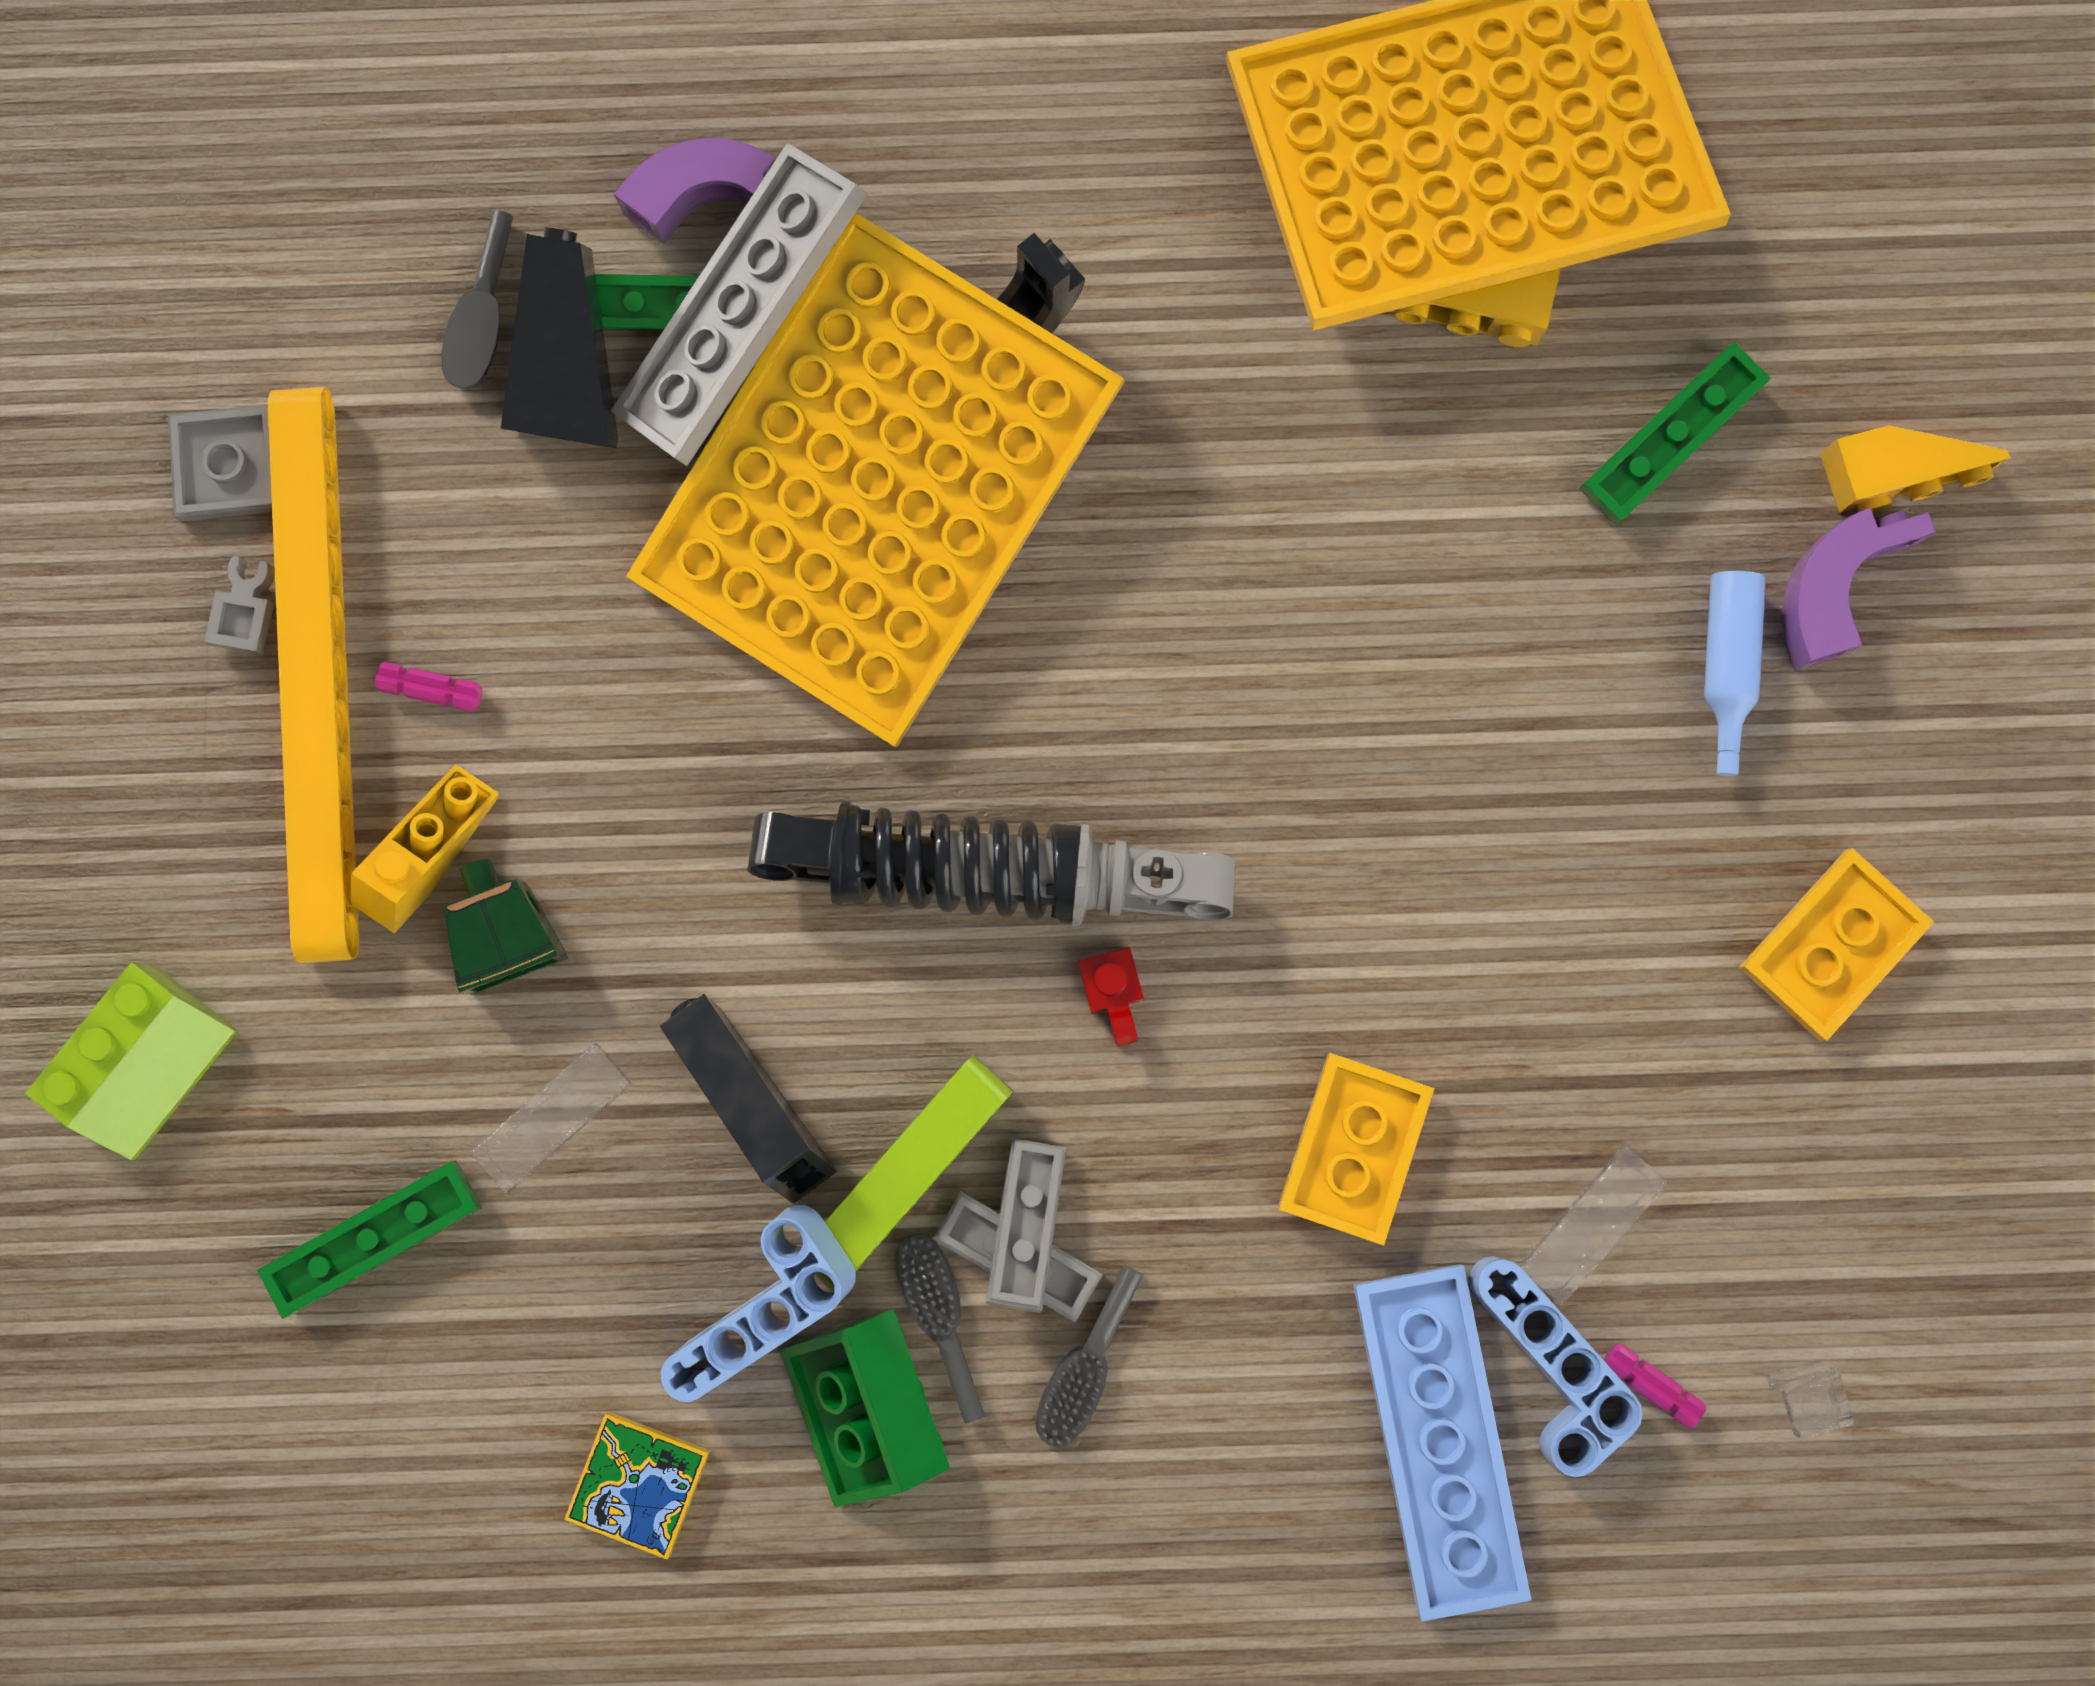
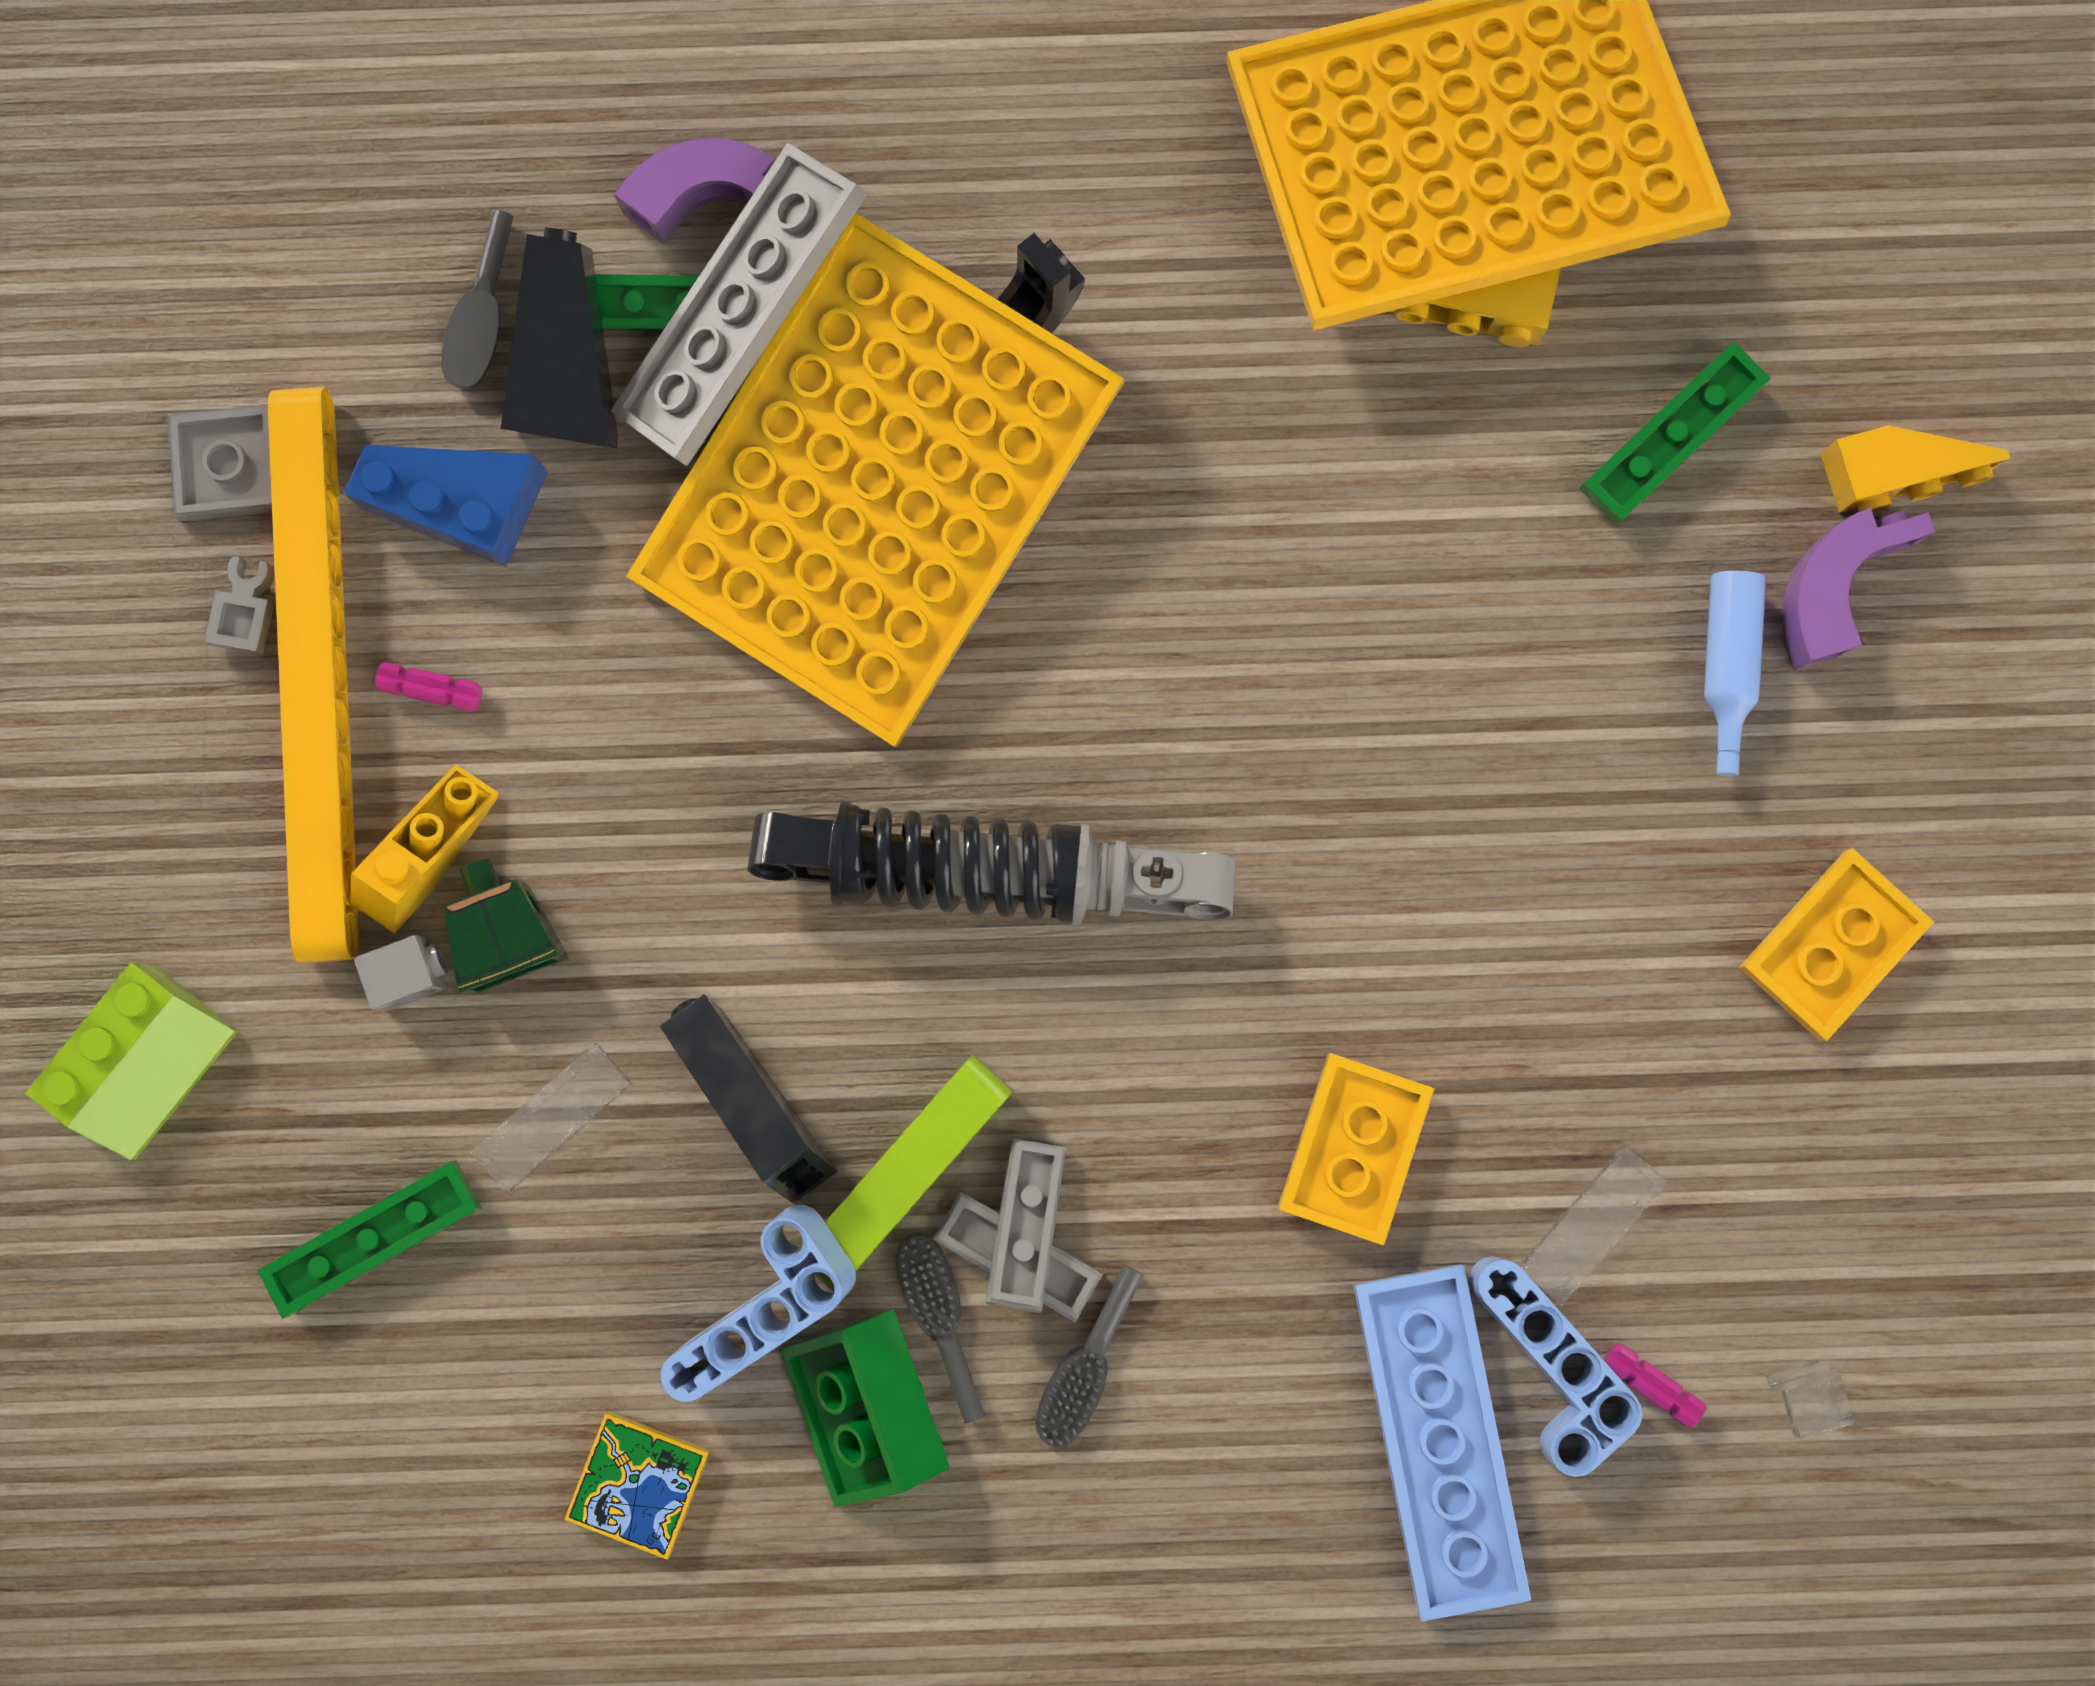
(402, 972): none -> light grey brick
(450, 495): none -> blue wedge
(1112, 986): red plate -> none

